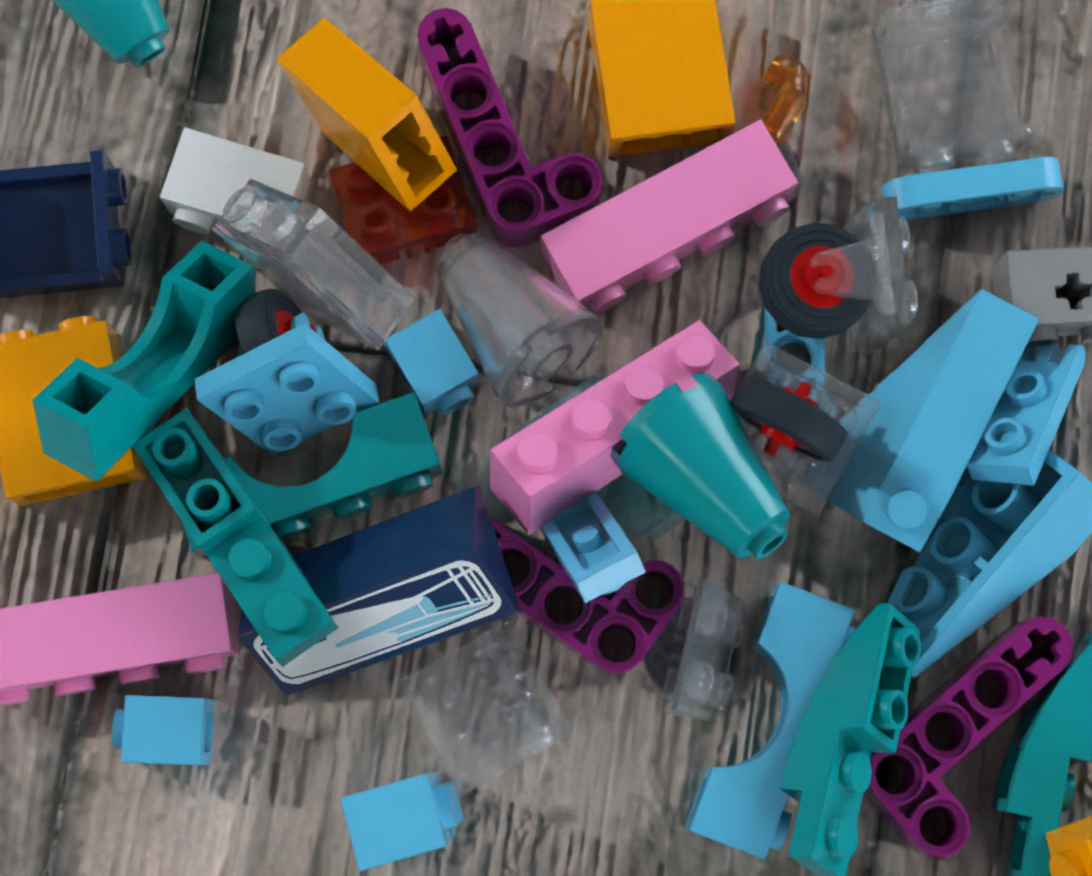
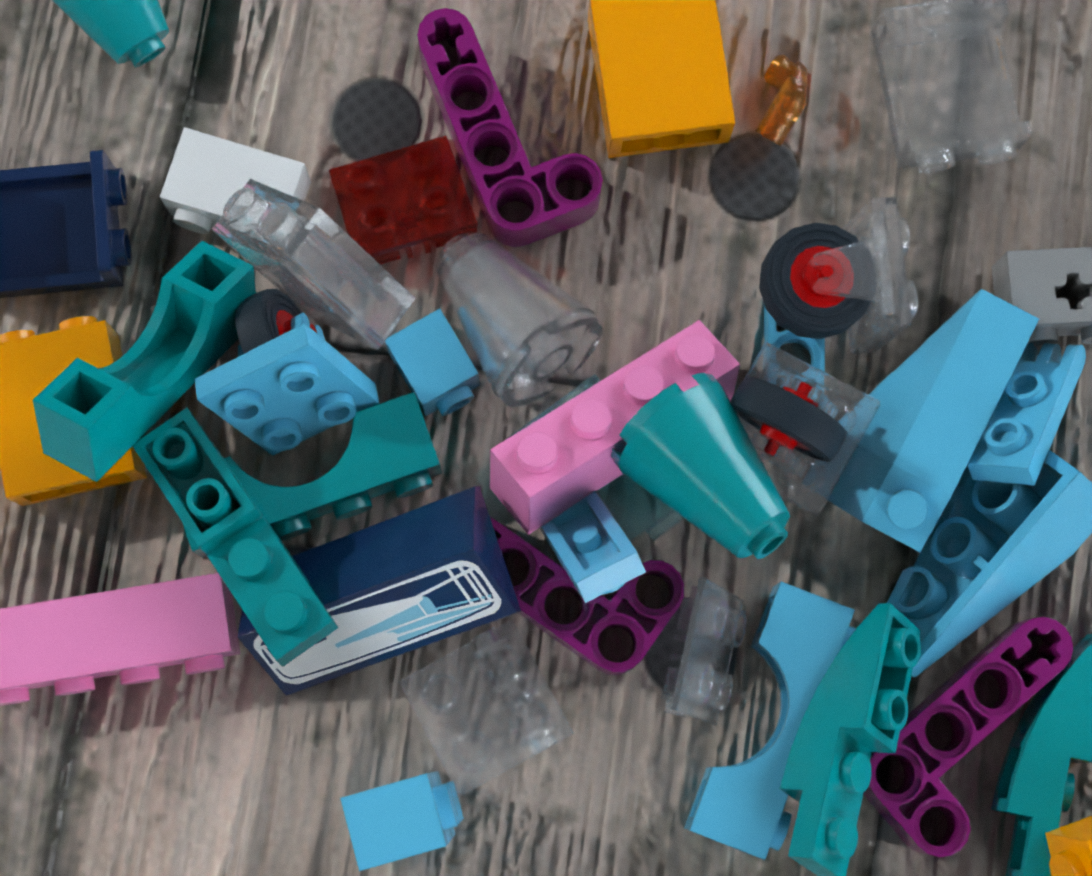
(165, 730): medium azure brick -> none
(367, 113): light orange brick -> none
(669, 218): bright pink brick -> none
(976, 188): medium azure beam -> none

